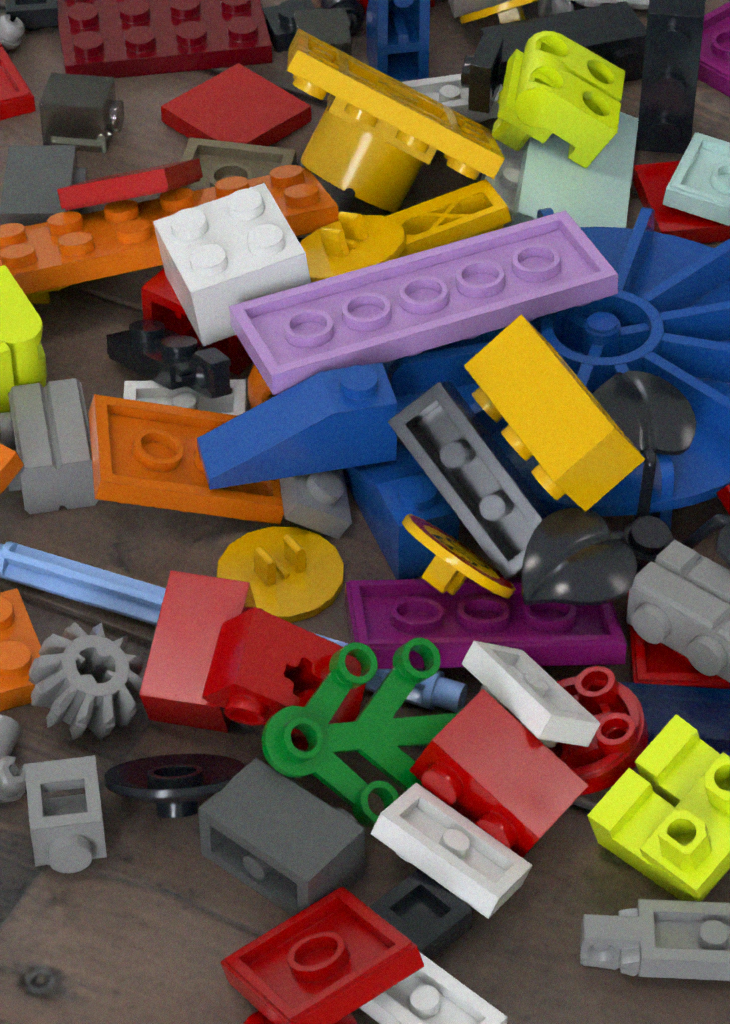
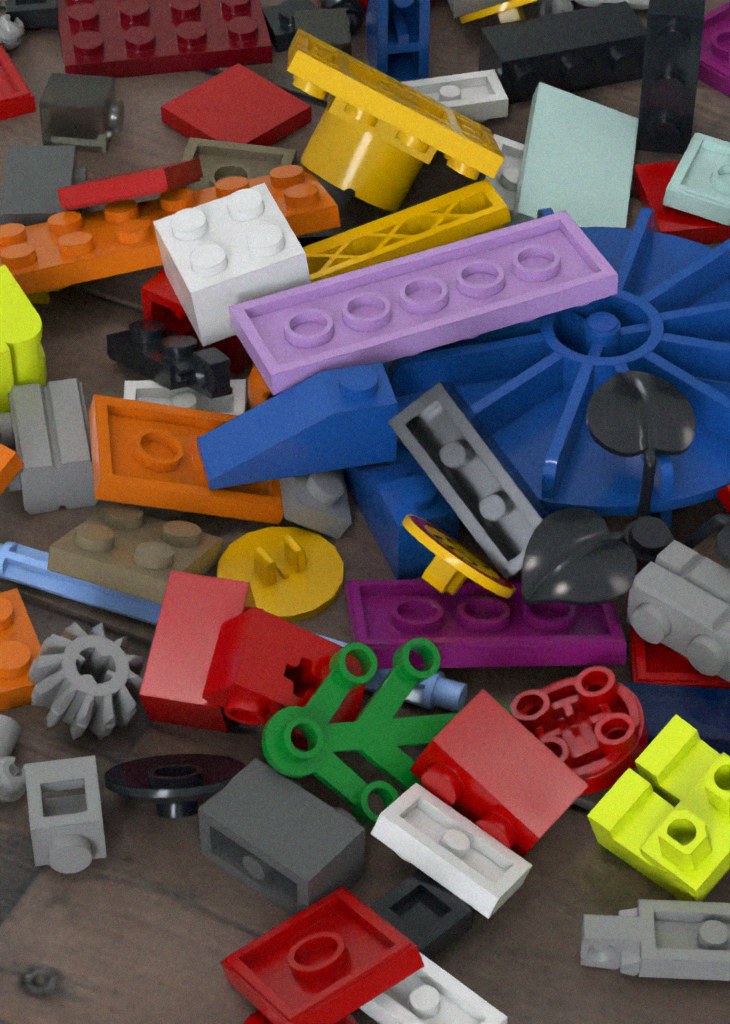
(133, 551): none -> dark tan plate
(352, 244): yellow piece -> none
(483, 73): black plate -> none
(530, 694): white plate -> none
(551, 416): yellow brick -> none
(560, 92): neon yellow hips -> none

